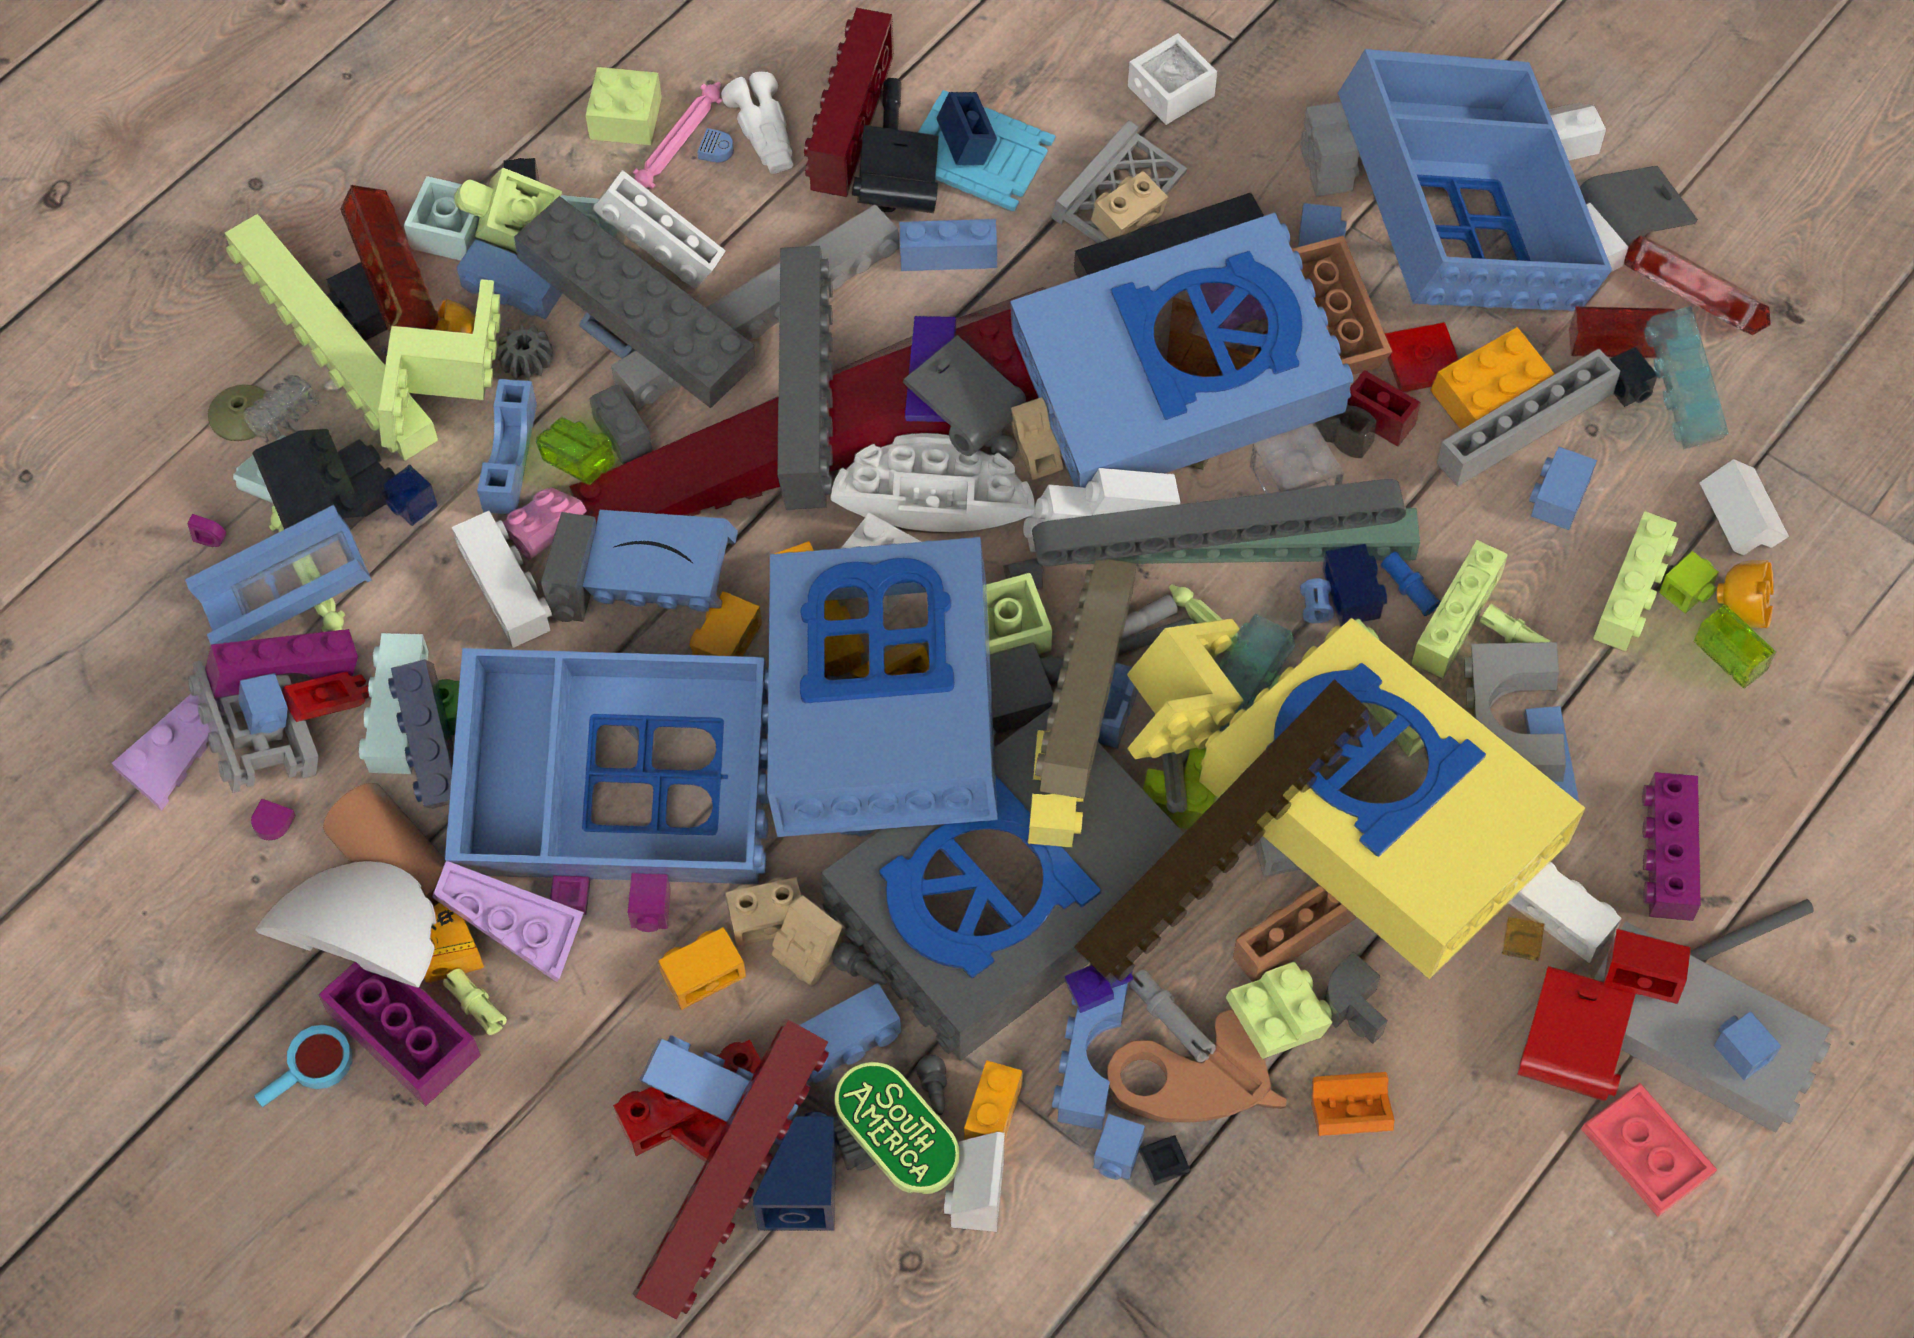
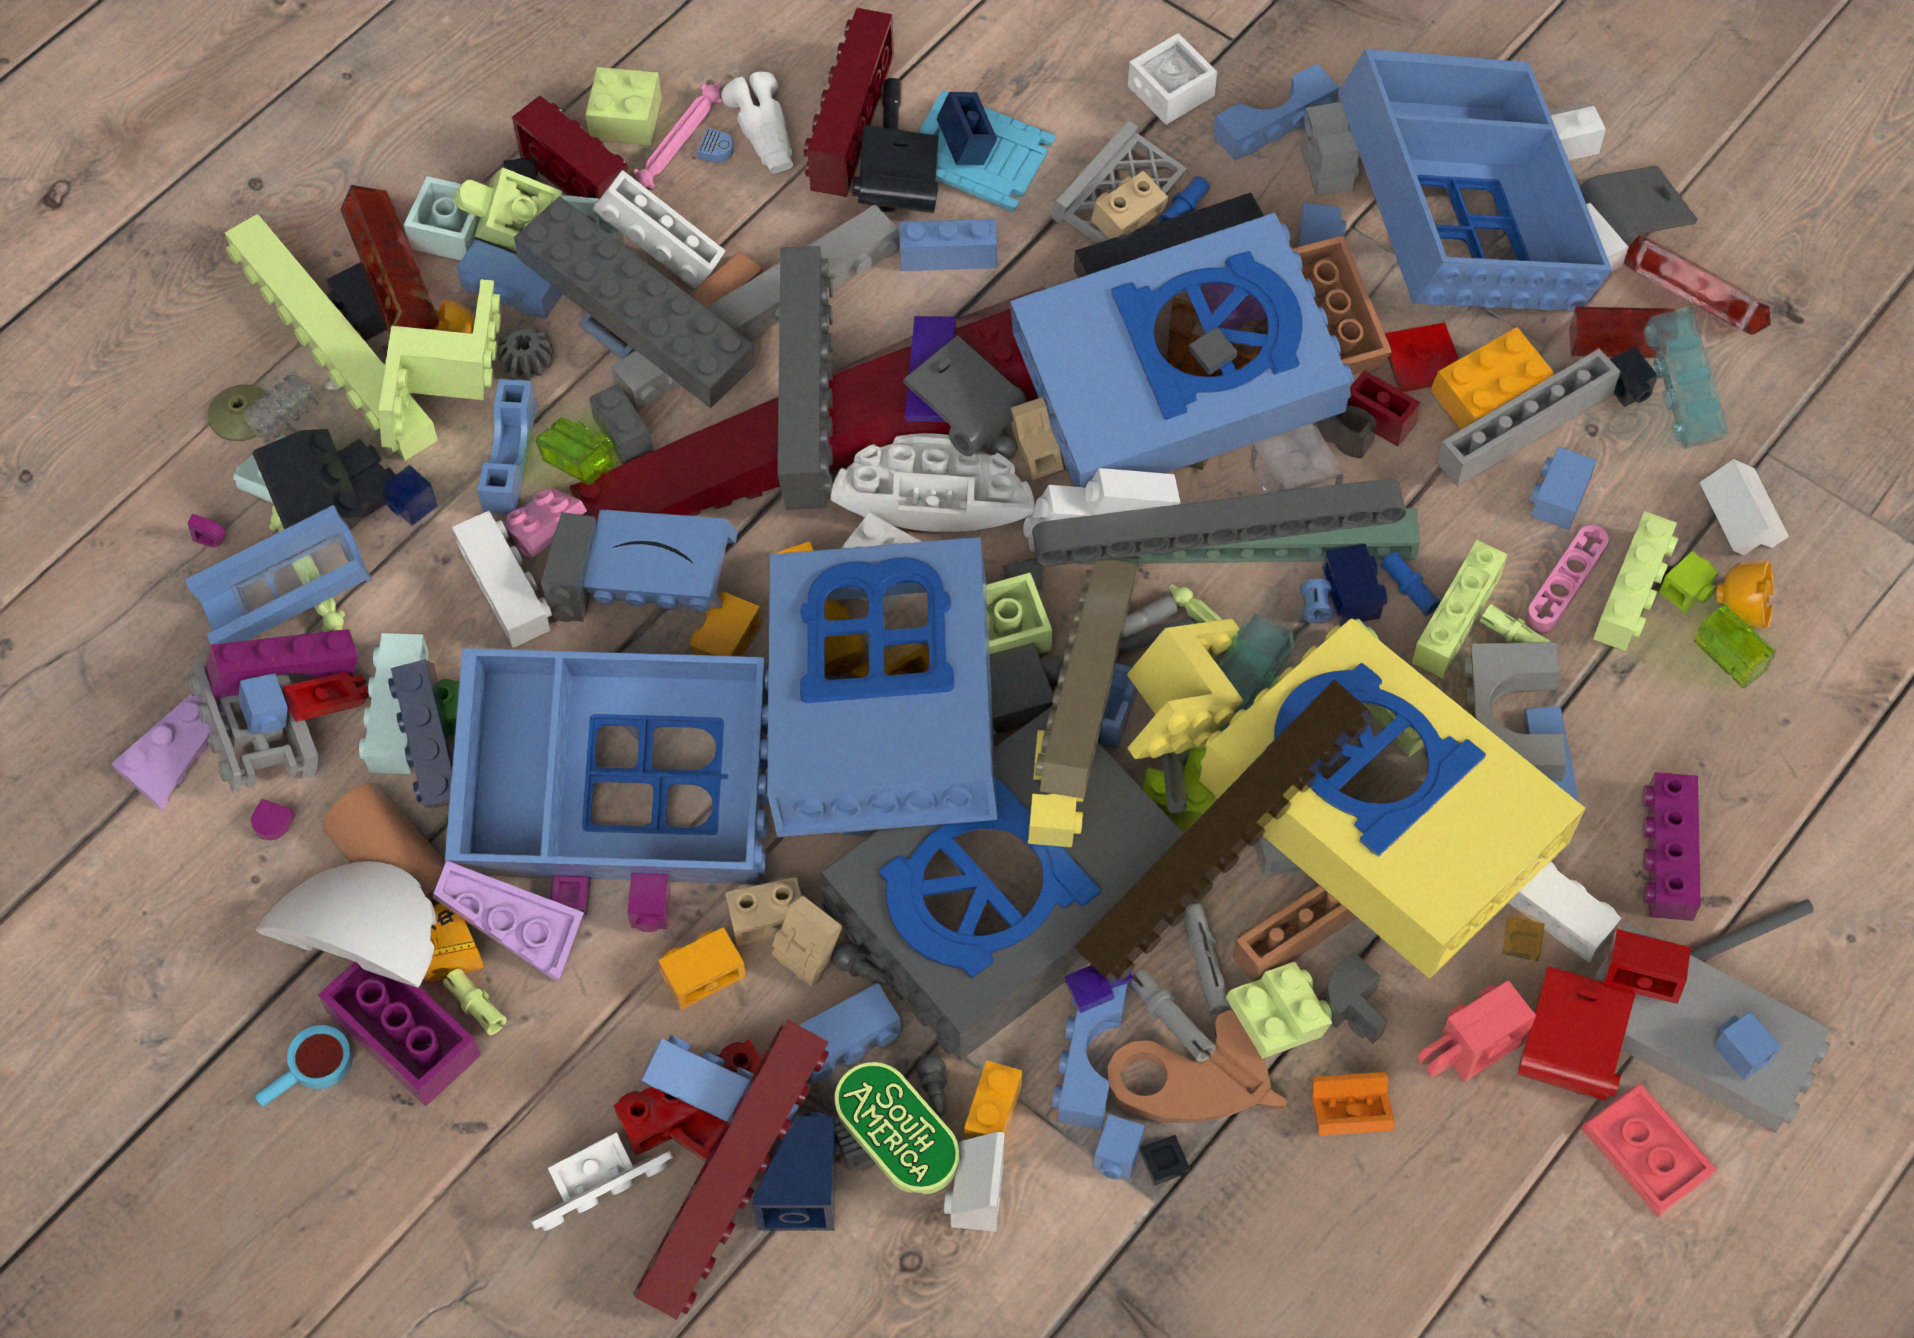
(565, 151): none -> dark red brick
(592, 1173): none -> white bracket
(726, 279): none -> nougat tile
(1186, 201): none -> blue pin
(1202, 944): none -> light grey pin
(1212, 350): none -> dark grey tile
(1246, 129): none -> medium blue arch
(1480, 1032): none -> coral brick
(1564, 576): none -> bright pink beam

